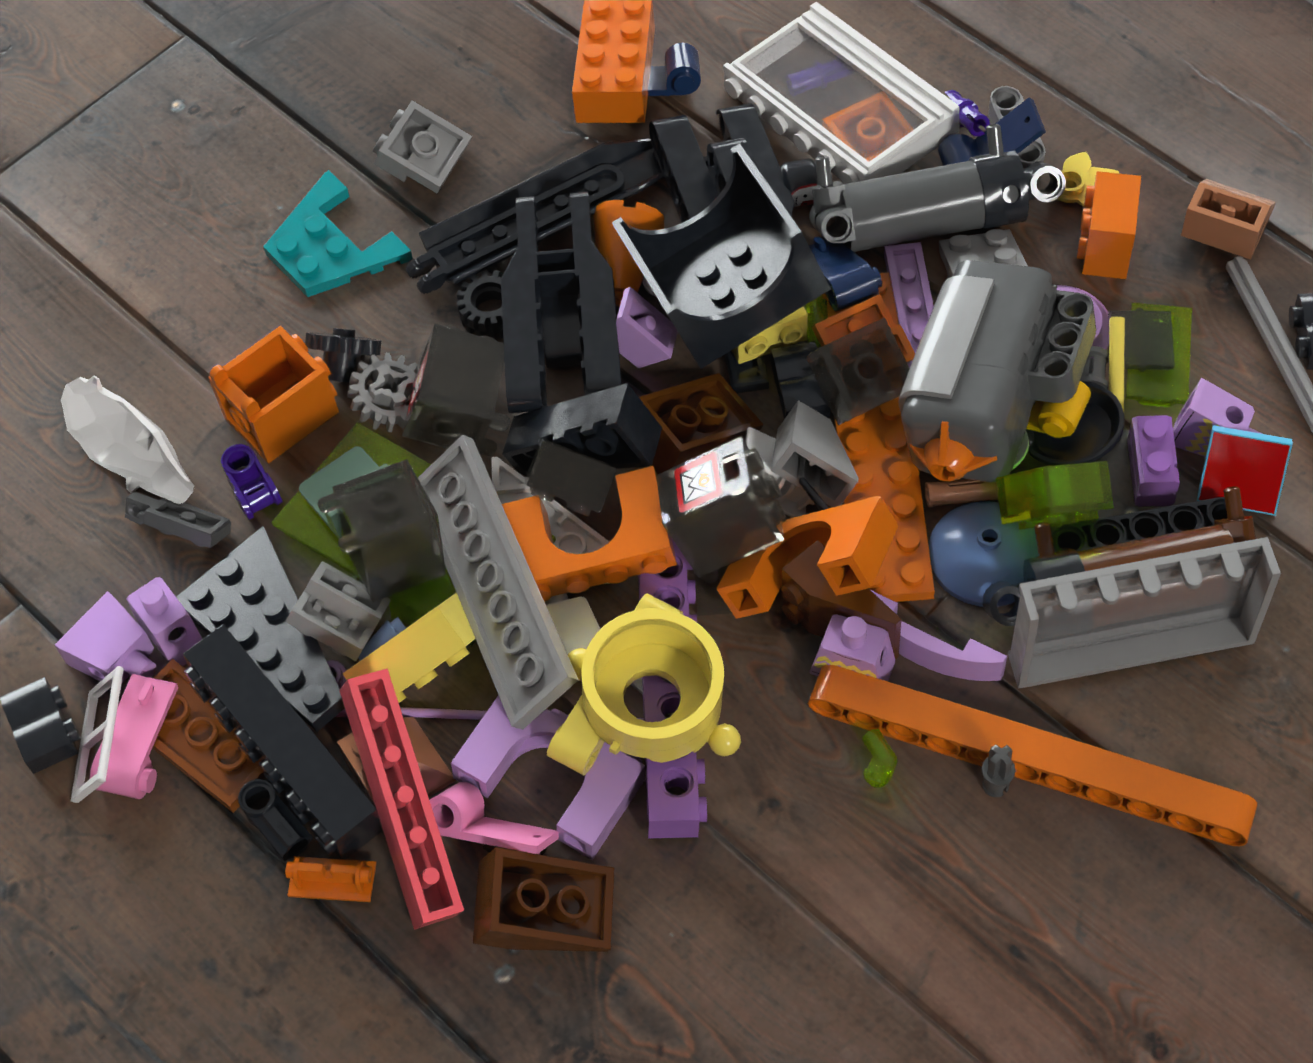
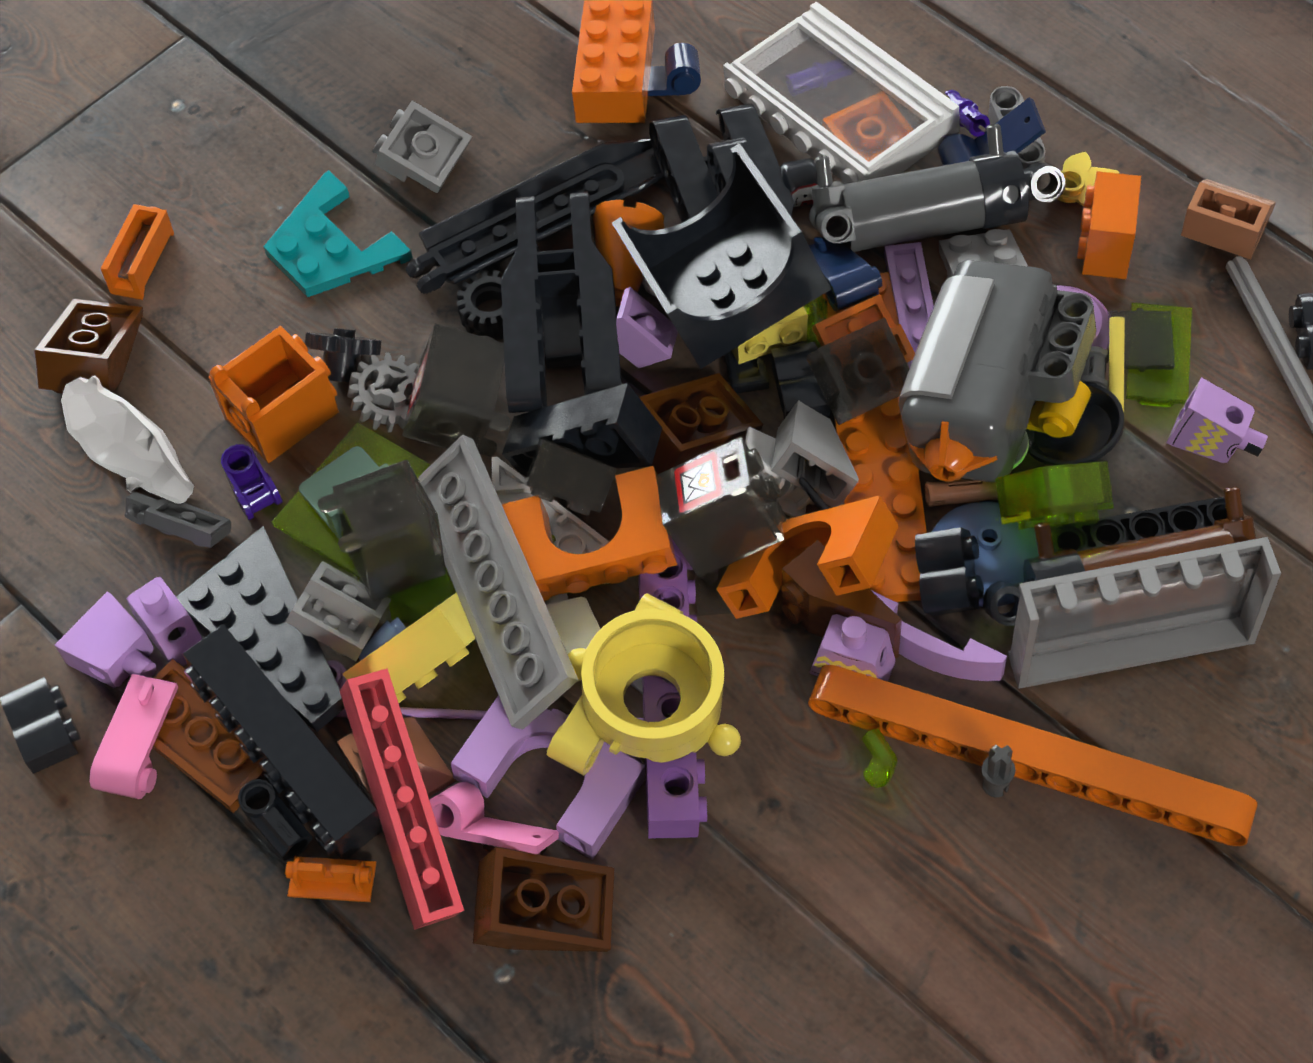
(88, 342): none -> reddish brown slope
(90, 737): white window -> none
(136, 251): none -> orange window
(948, 571): none -> black brick
(1153, 461): medium lavender brick -> none
(1247, 461): red tile -> none

